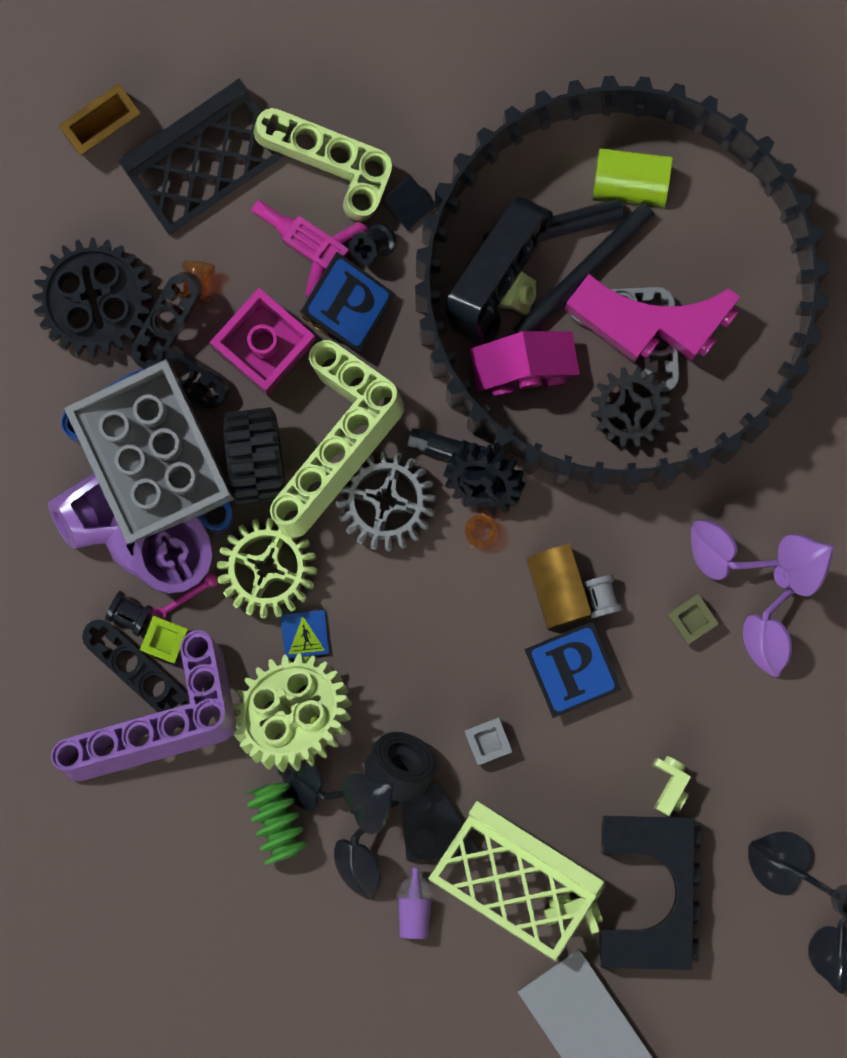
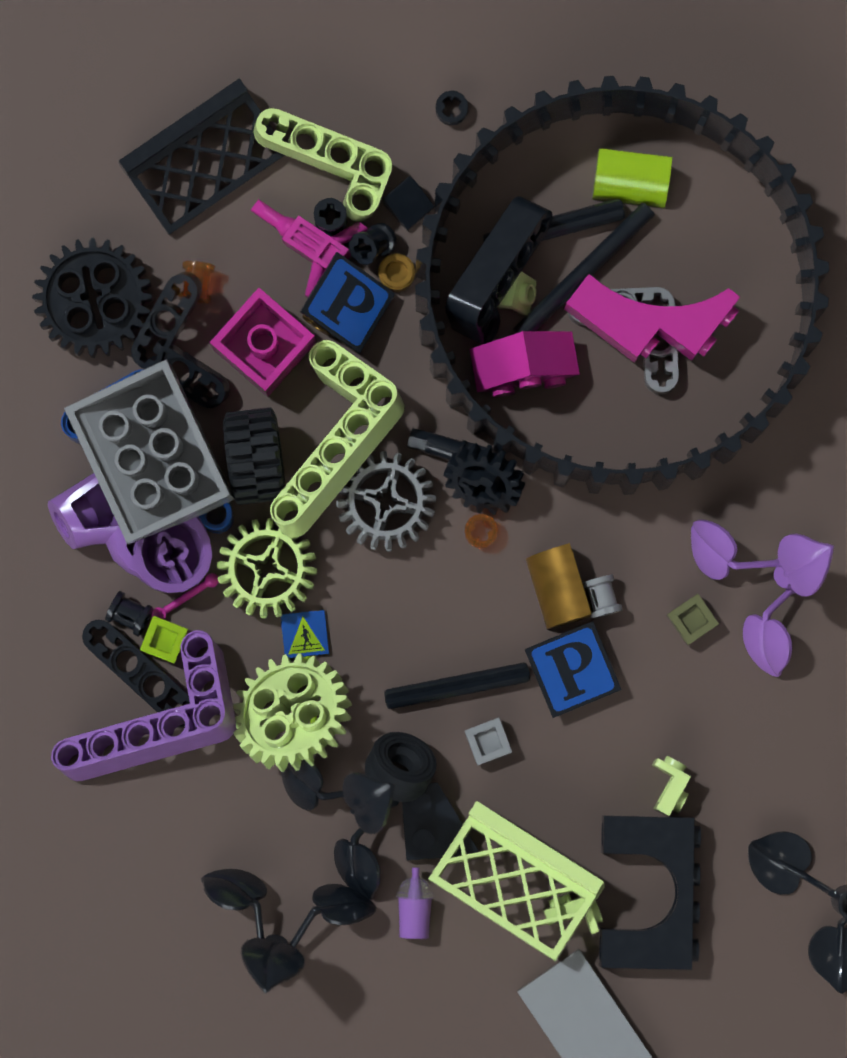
(99, 119): pearl gold brick -> none
(272, 958): none -> black plant
(276, 822): bright green piece -> none
(321, 211): none -> black bush
(396, 272): none -> pearl gold tile
(457, 685): none -> black axle
(462, 108): none -> black bush
(614, 409): black gear -> none

